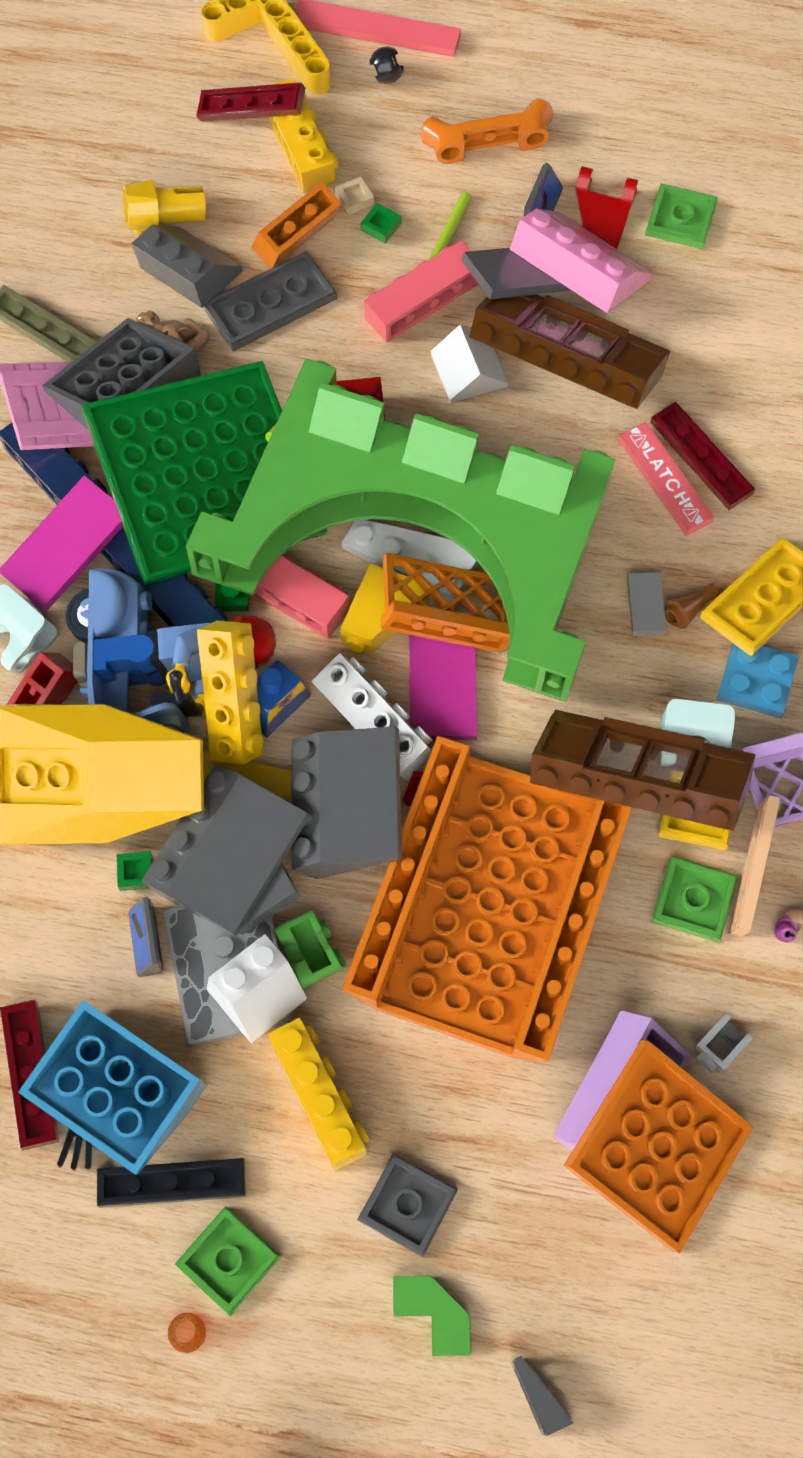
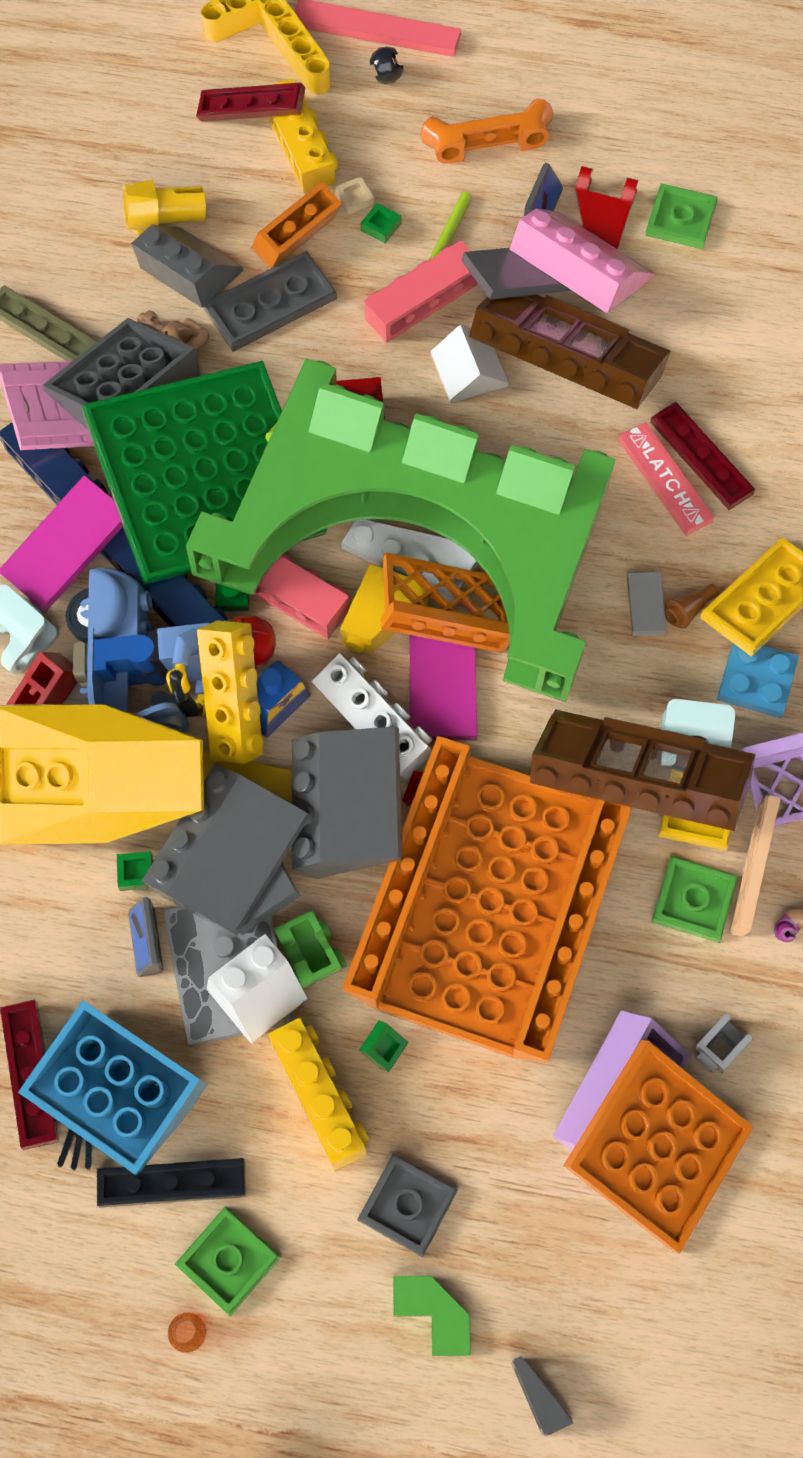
(383, 1046): none -> green plate

